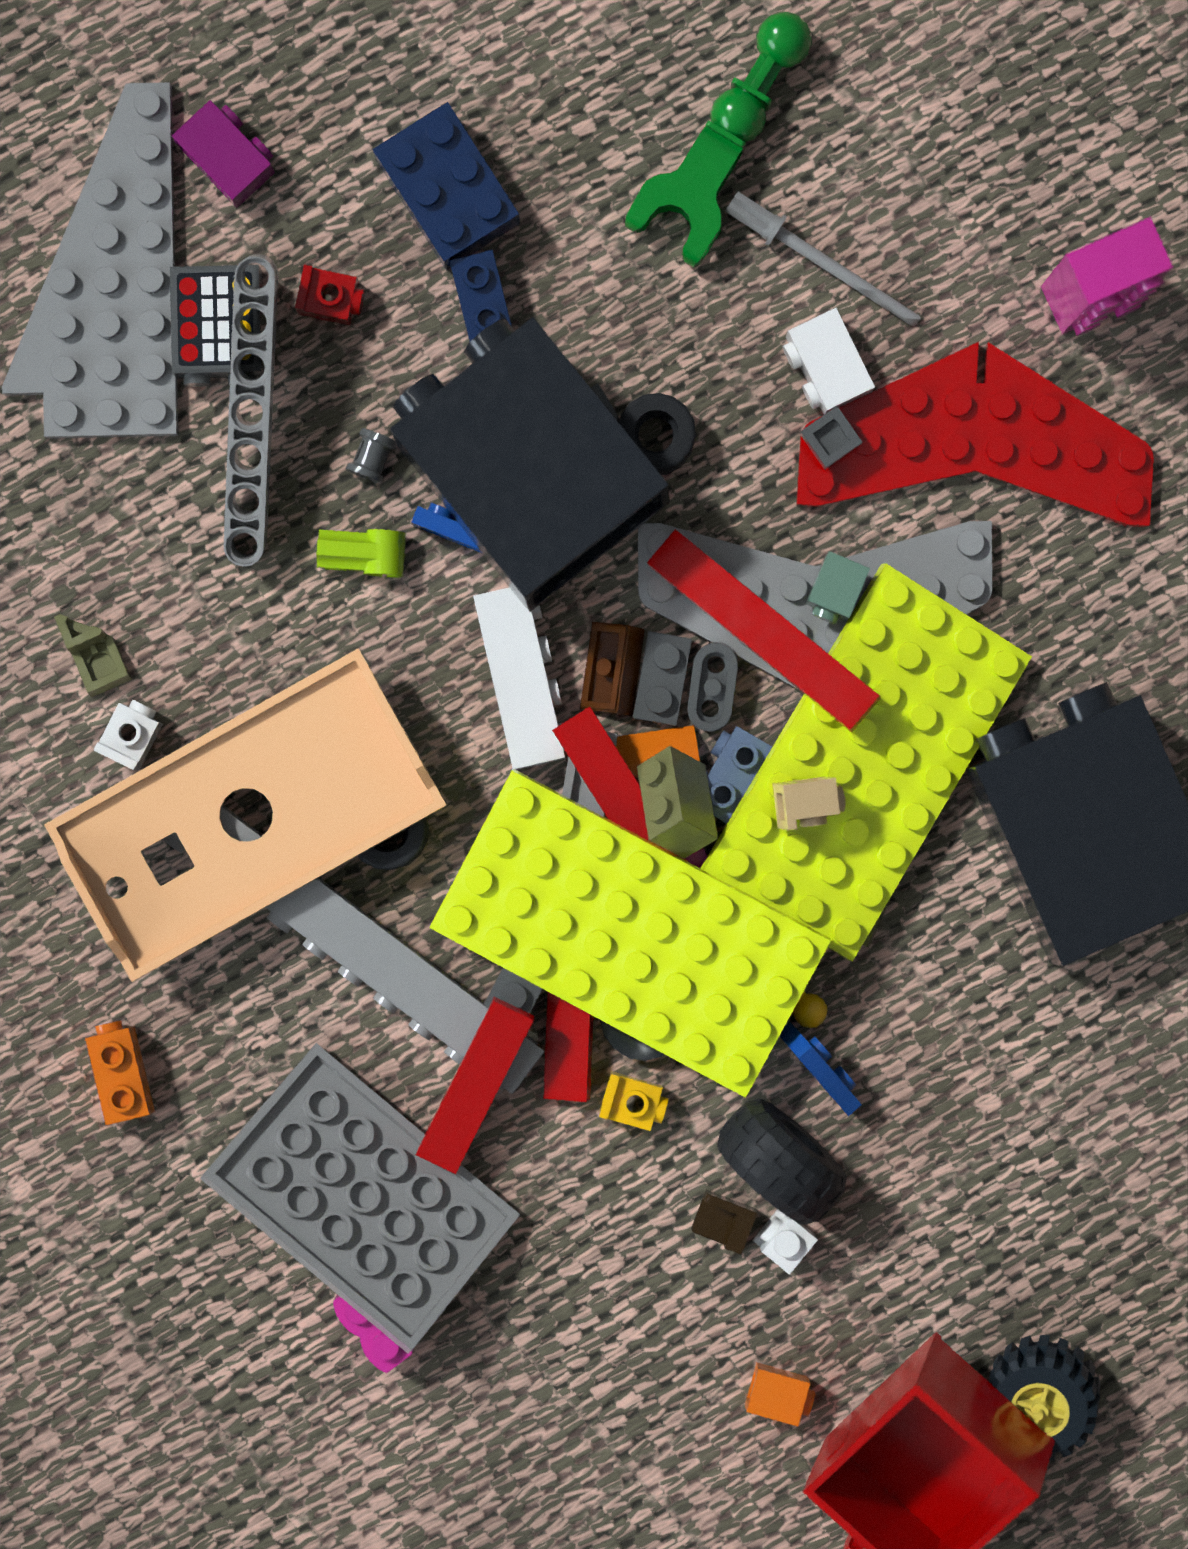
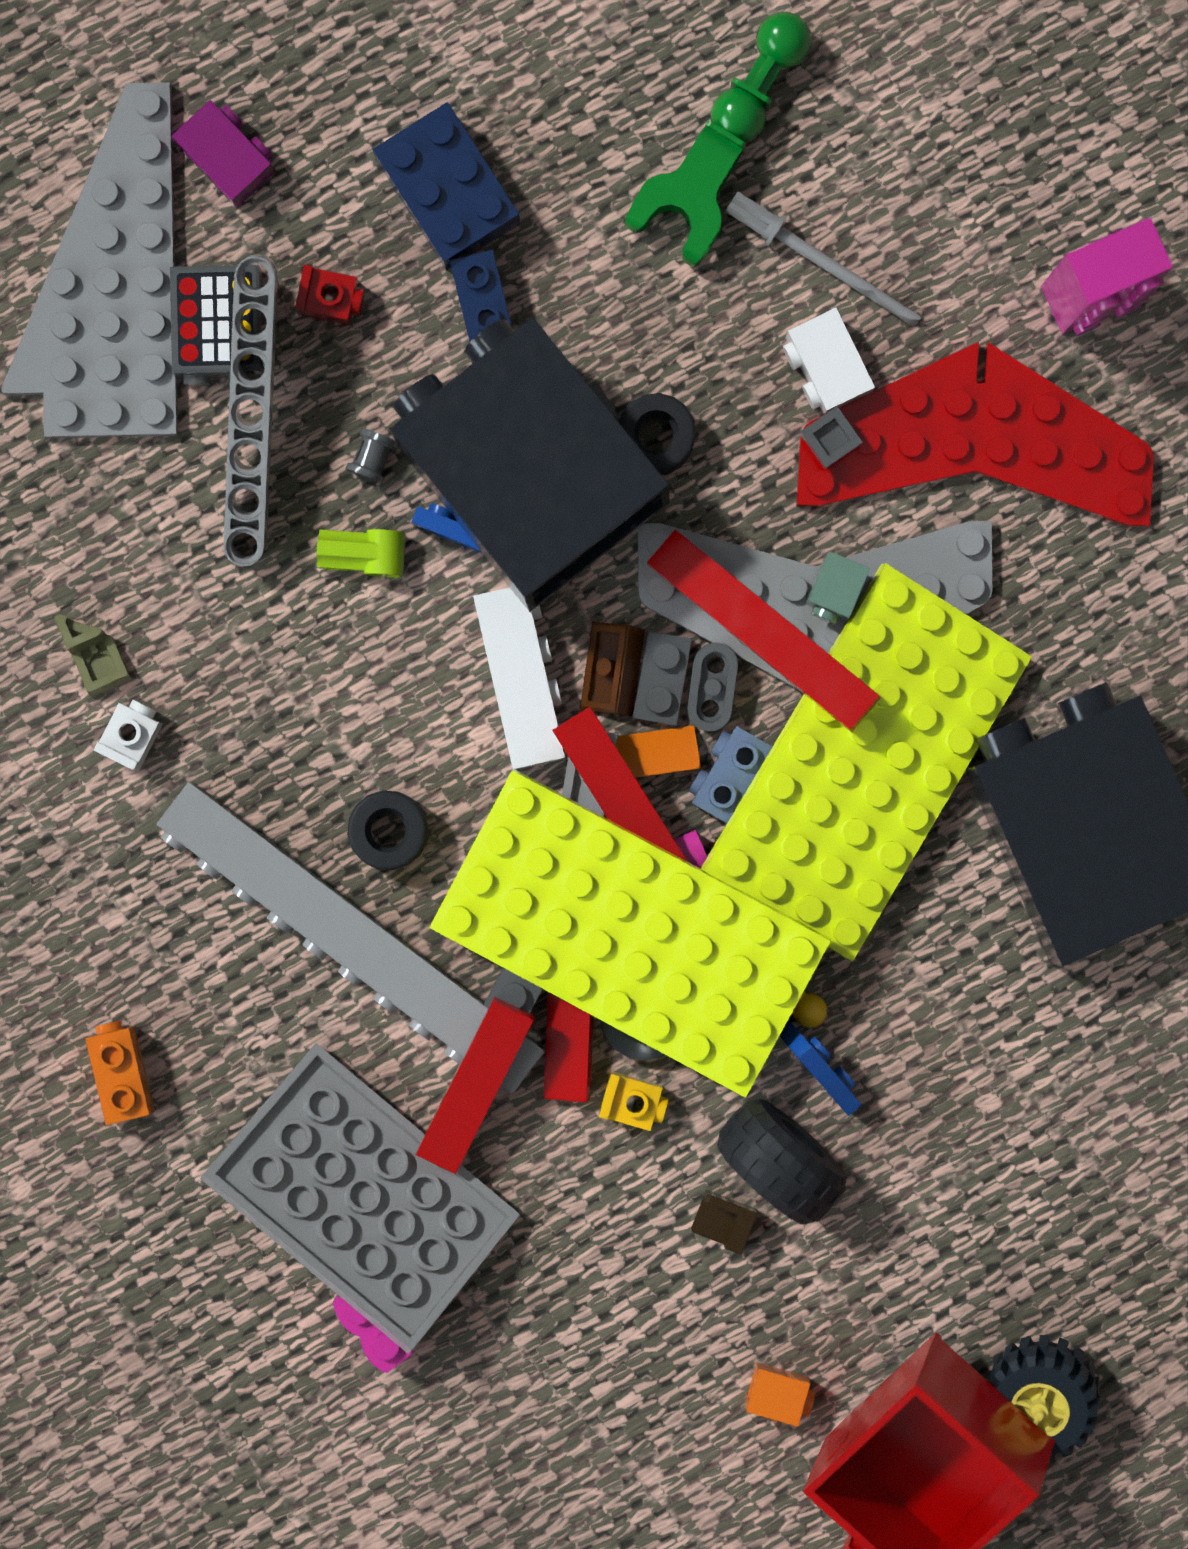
(336, 785): light nougat piece -> none
(677, 802): olive brick -> none
(784, 1241): white brick -> none
(807, 801): tan brick -> none

